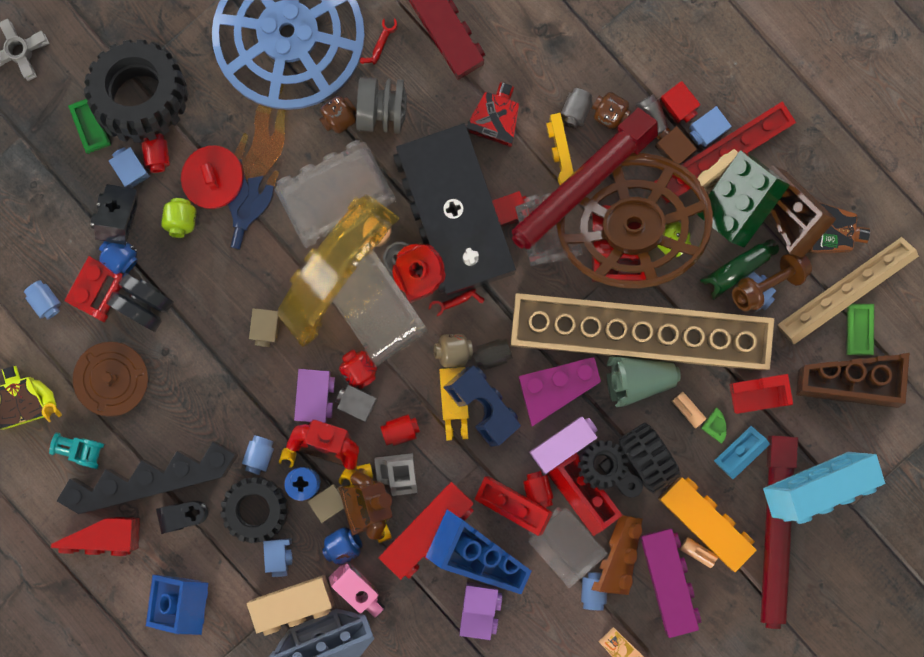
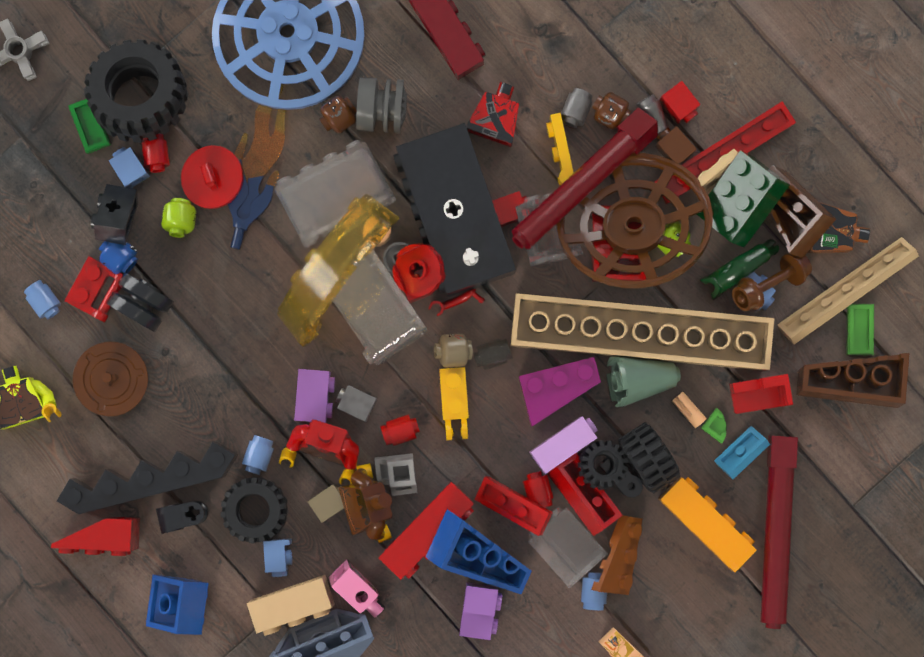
(81, 451): teal connector -> none
(264, 327): dark tan brick -> none
(296, 491): blue piece -> none
(342, 546): blue head -> none
(358, 369): red head -> none
(380, 43): red piece -> none
(498, 420): dark blue arch -> none
(670, 583): magenta brick -> none
(698, 552): light nougat piece -> none
(709, 127): medium blue brick -> none
(824, 487): medium azure brick -> none

